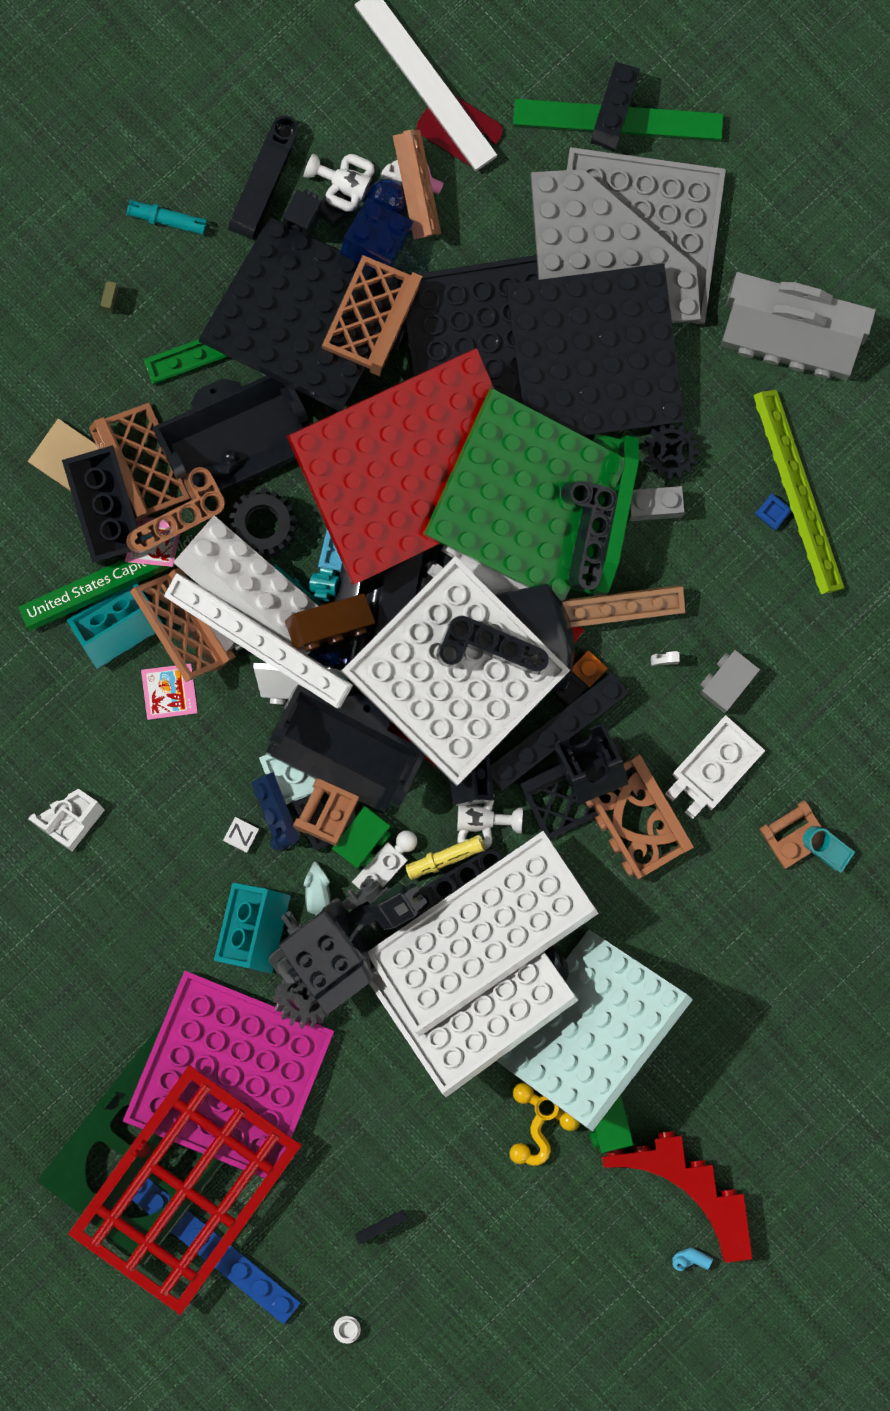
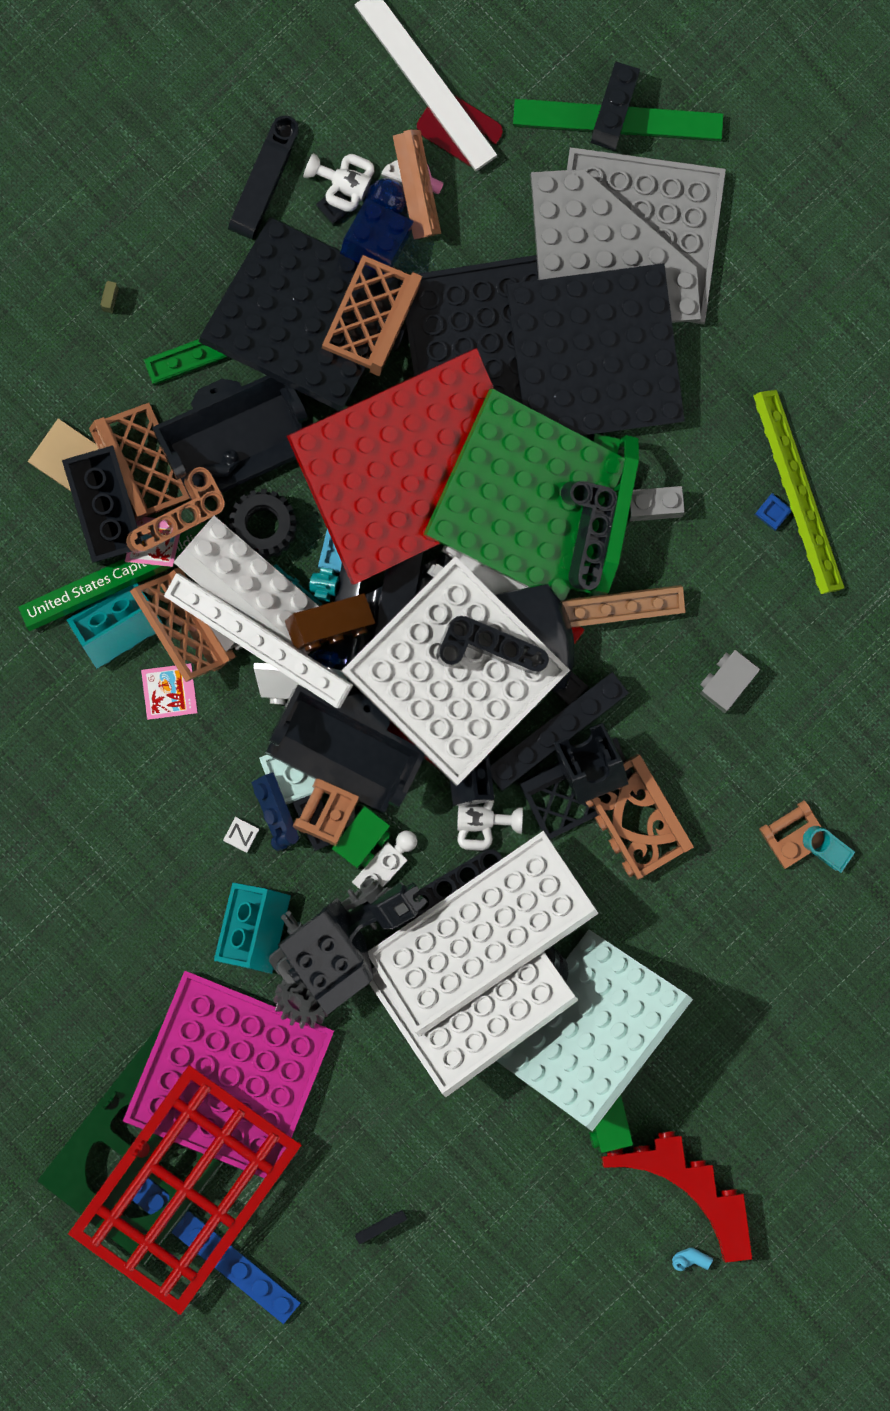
(69, 819): white slope -> none
(155, 214): teal pin -> none
(303, 212): black brick -> none
(317, 889): light aqua animal -> none
(347, 1329): white plate -> none
(435, 861): light yellow pin -> none
(520, 1152): yellow piece -> none
(589, 669): orange plate -> none
(669, 658): white tile -> none
(678, 460): black gear -> none
(715, 766): white tile -> none
(795, 326): light grey piece -> none

